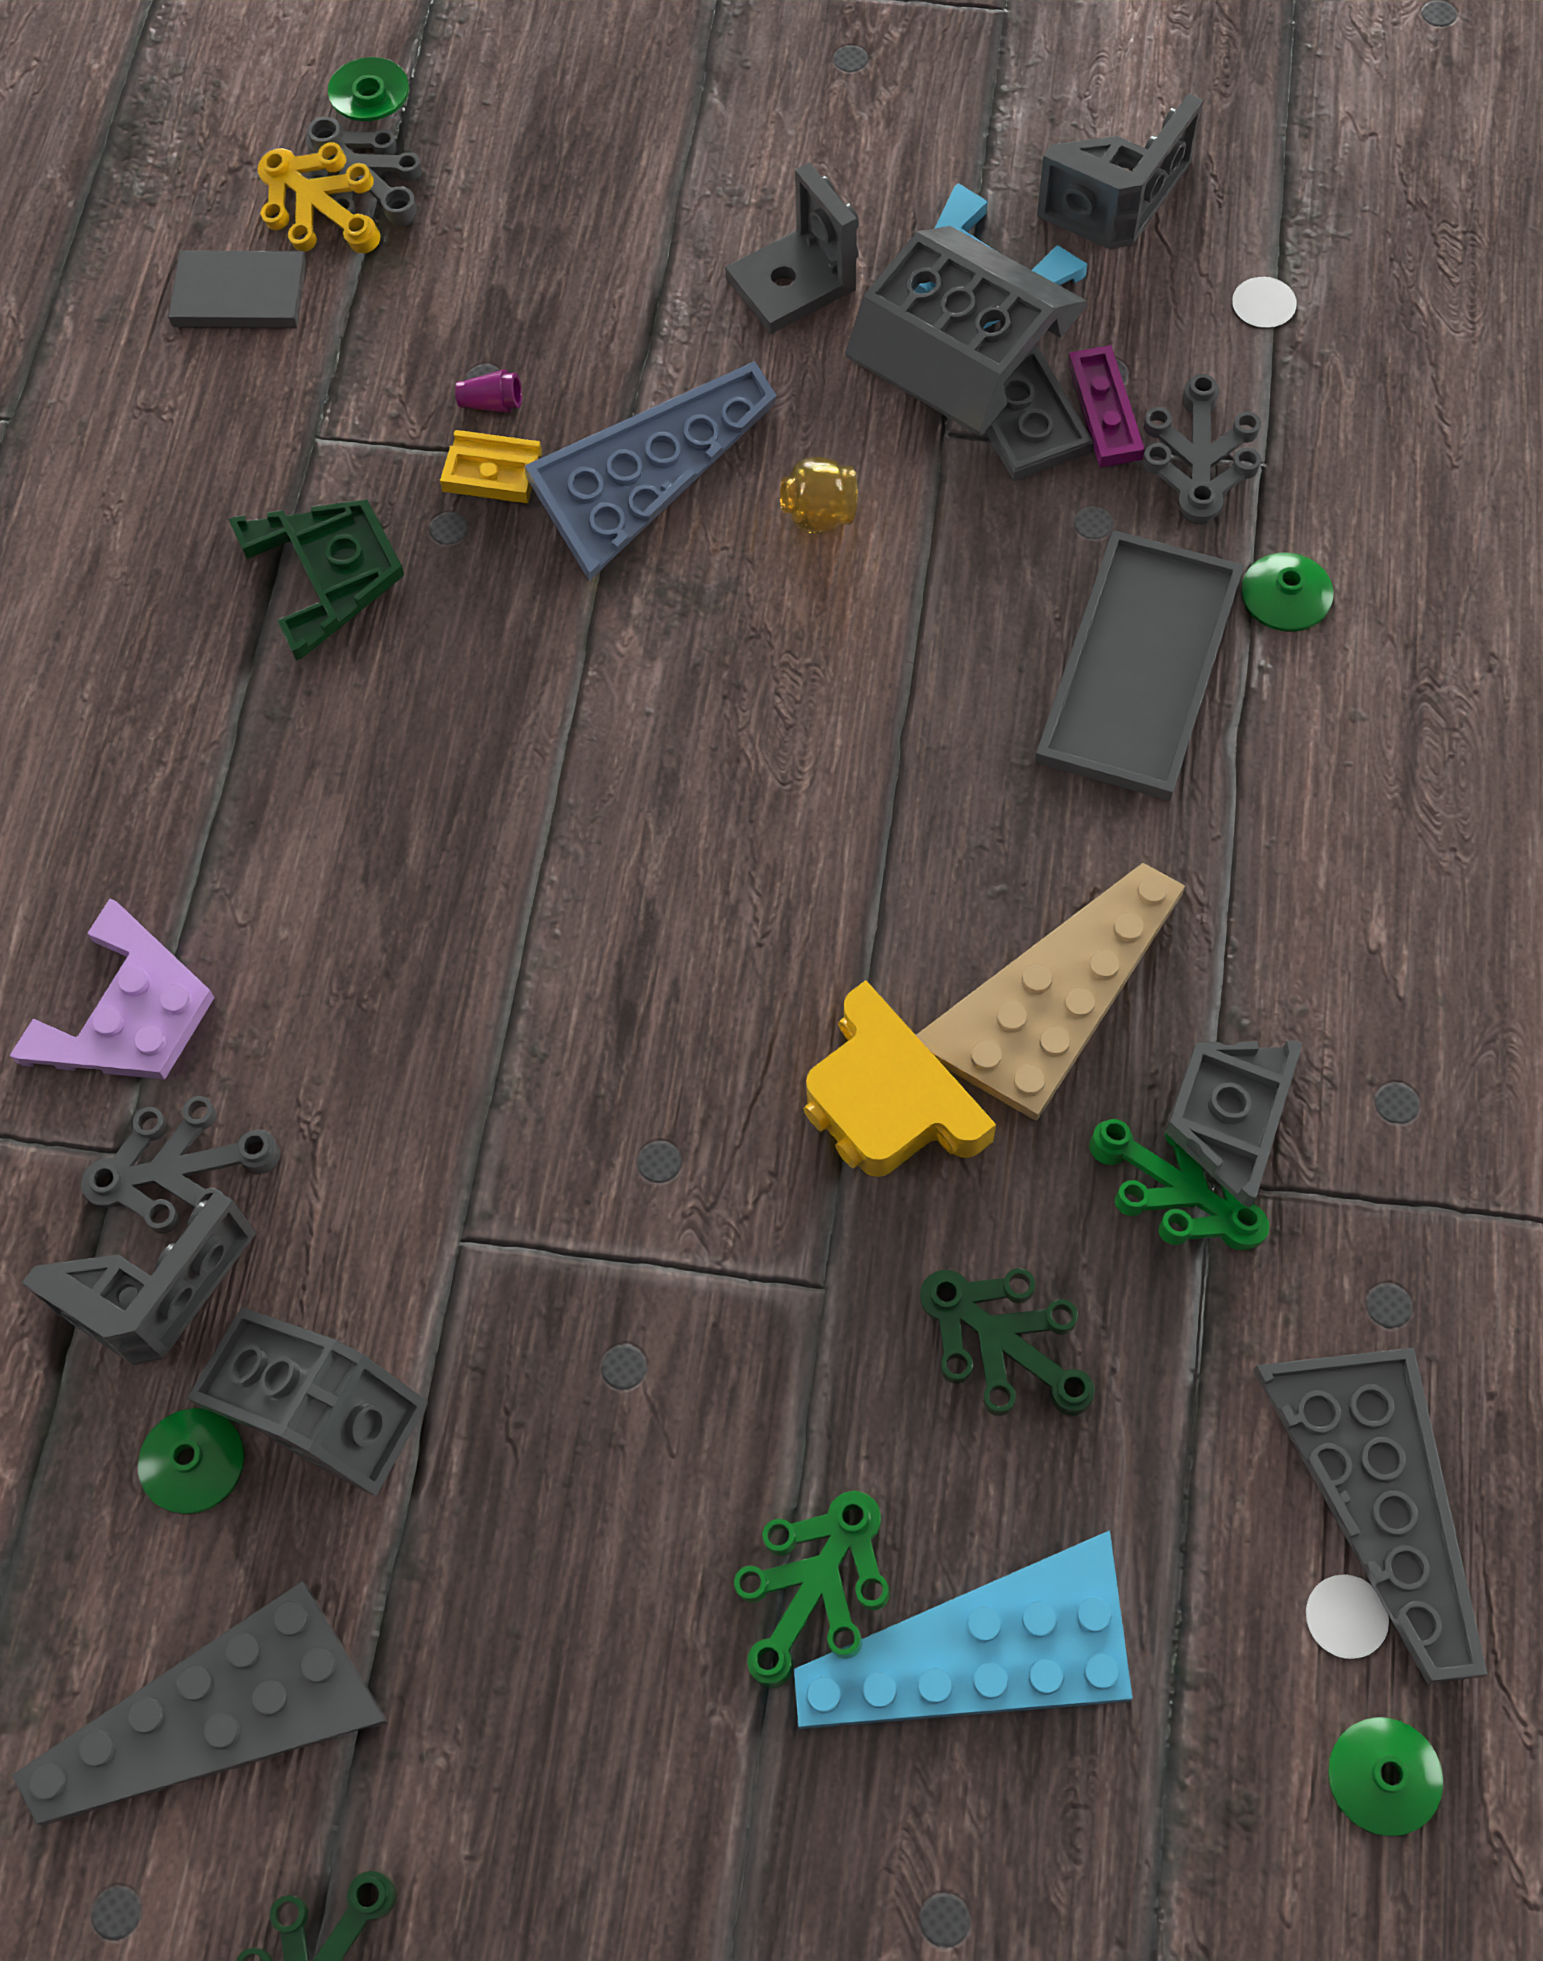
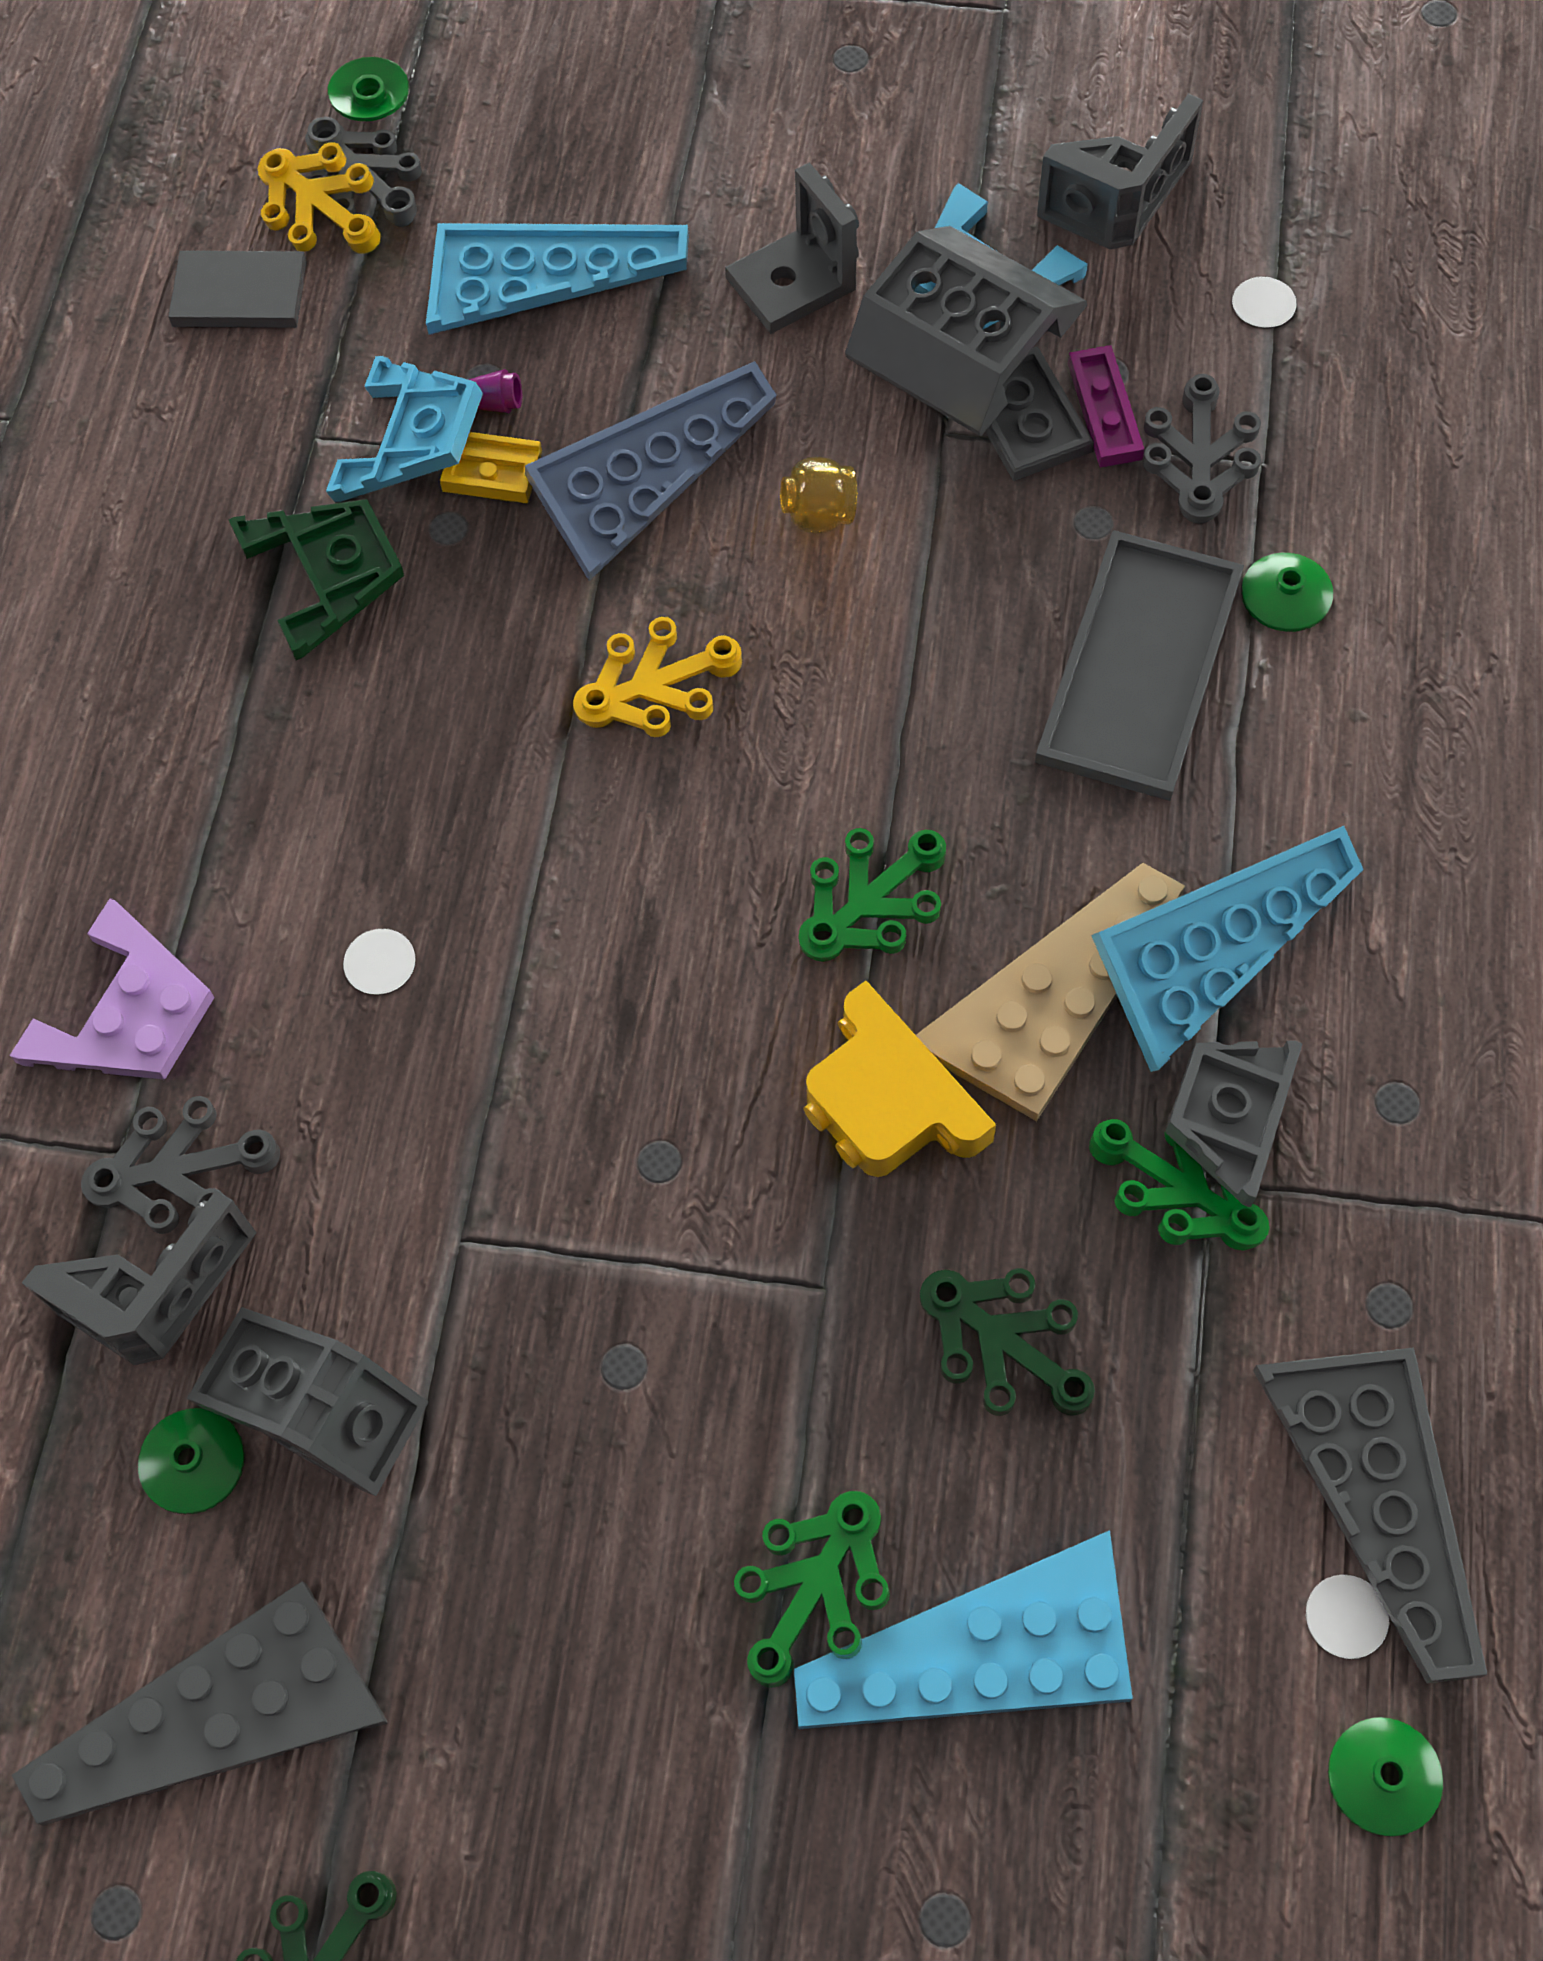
(379, 961): none -> white sticker
(422, 434): none -> medium azure wing
(519, 267): none -> medium azure wing
(652, 682): none -> yellow plant
(870, 899): none -> green plant
(1205, 946): none -> medium azure wing

